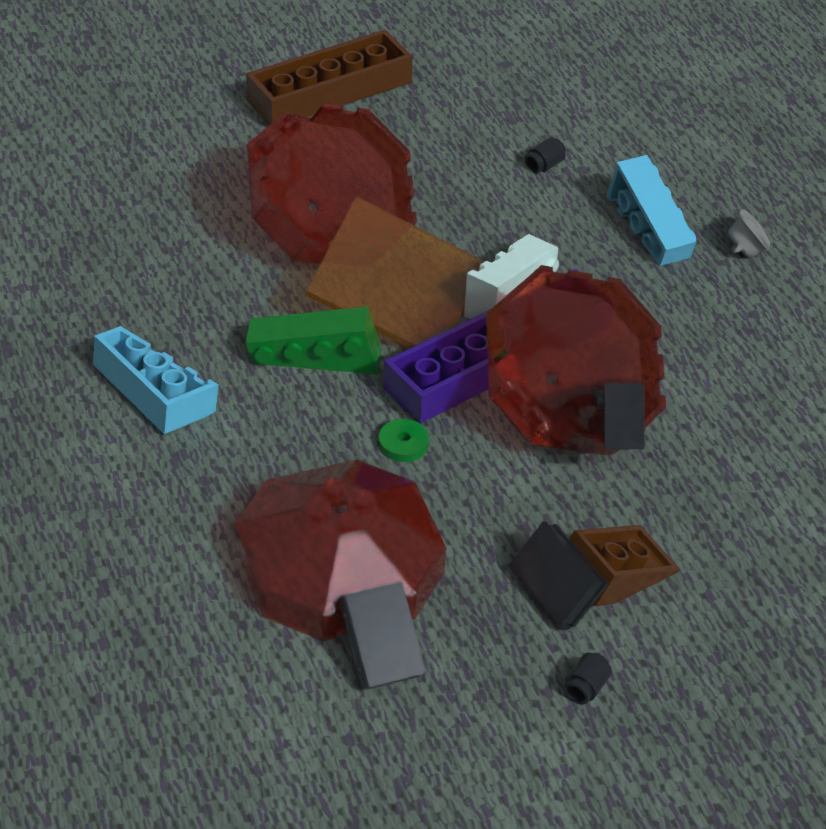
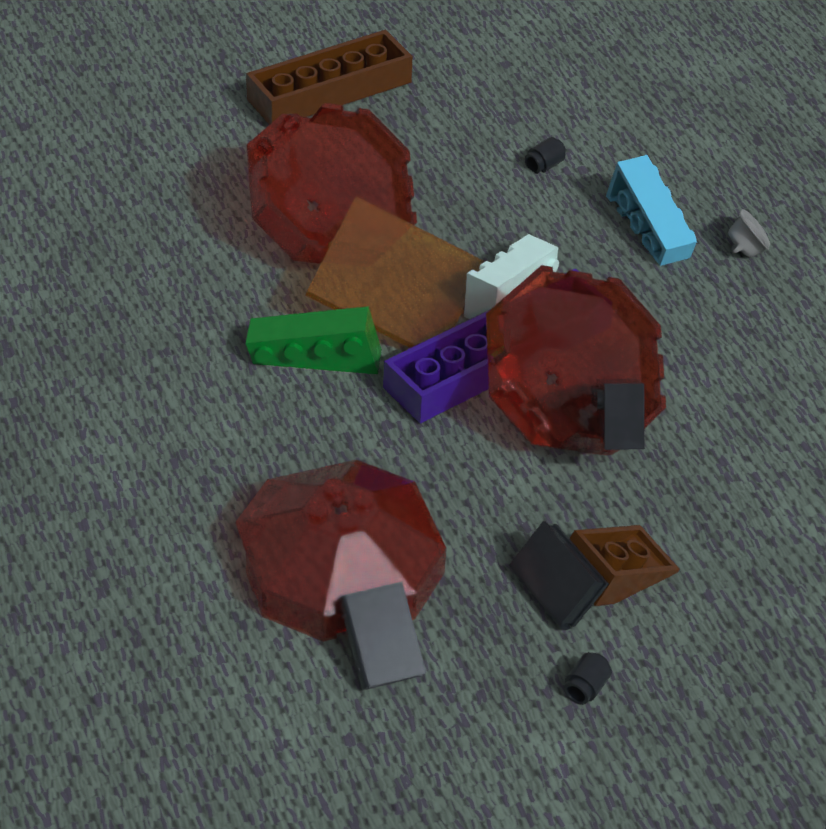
(152, 382): medium azure wedge -> none
(403, 451): green piece -> none

